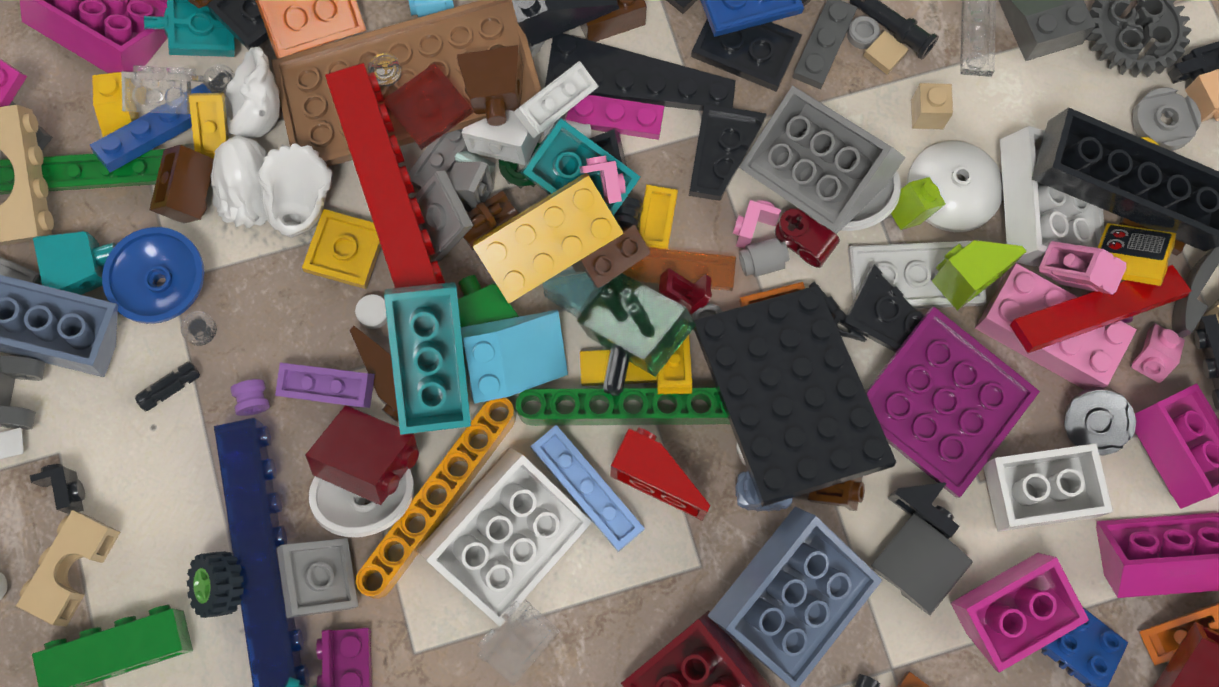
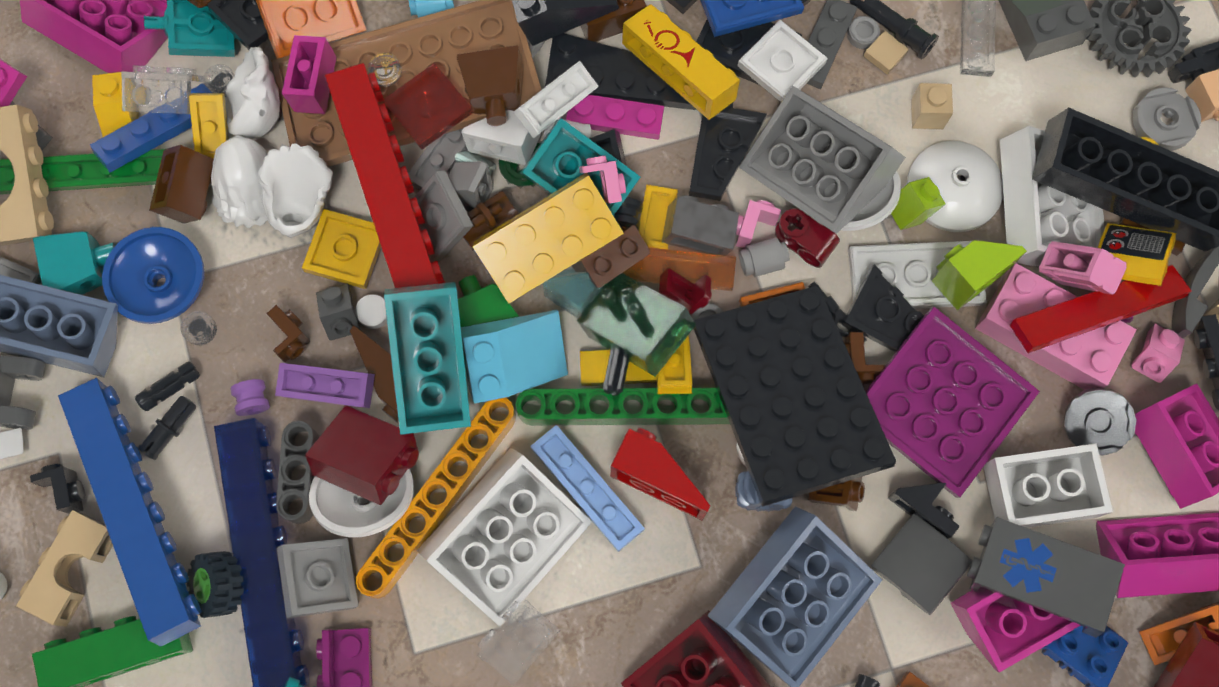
(130, 513): none -> blue brick
(167, 427): none -> black axle
(291, 457): none -> dark grey beam
(296, 340): none -> reddish brown bracket
(305, 78): none -> dark pink brick
(337, 311): none -> dark grey bracket
(680, 61): none -> yellow brick
(700, 226): none -> flat silver brick
(782, 61): none -> white tile
(855, 346): none -> reddish brown bracket
(1047, 574): none -> dark grey panel

